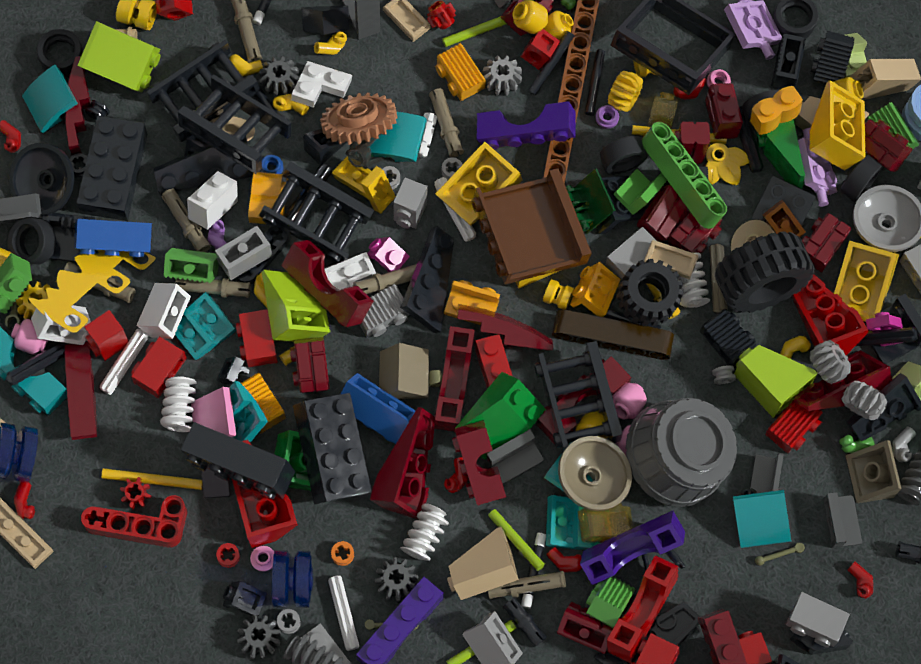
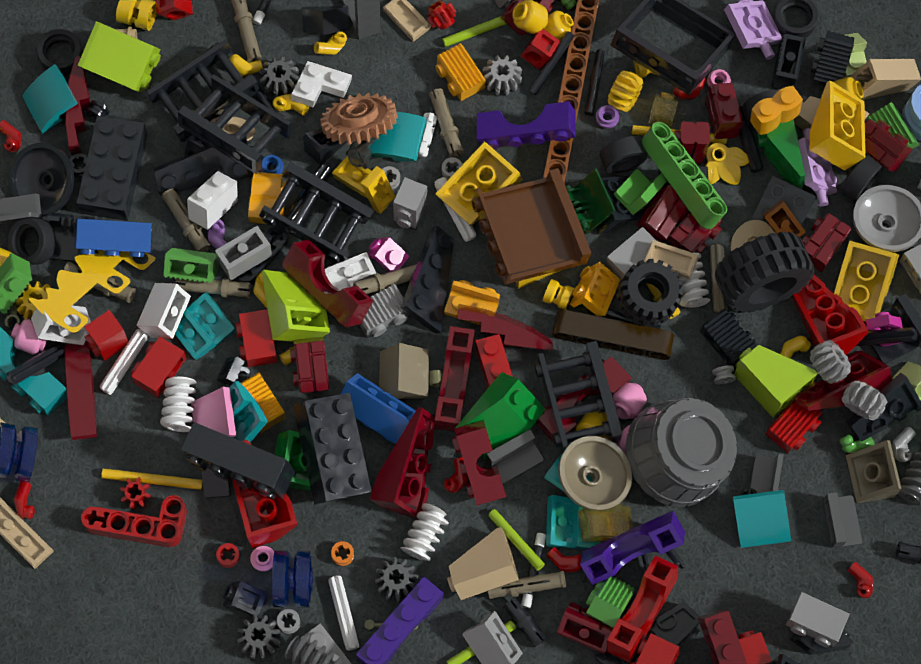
(799, 548): olive hinge -> none

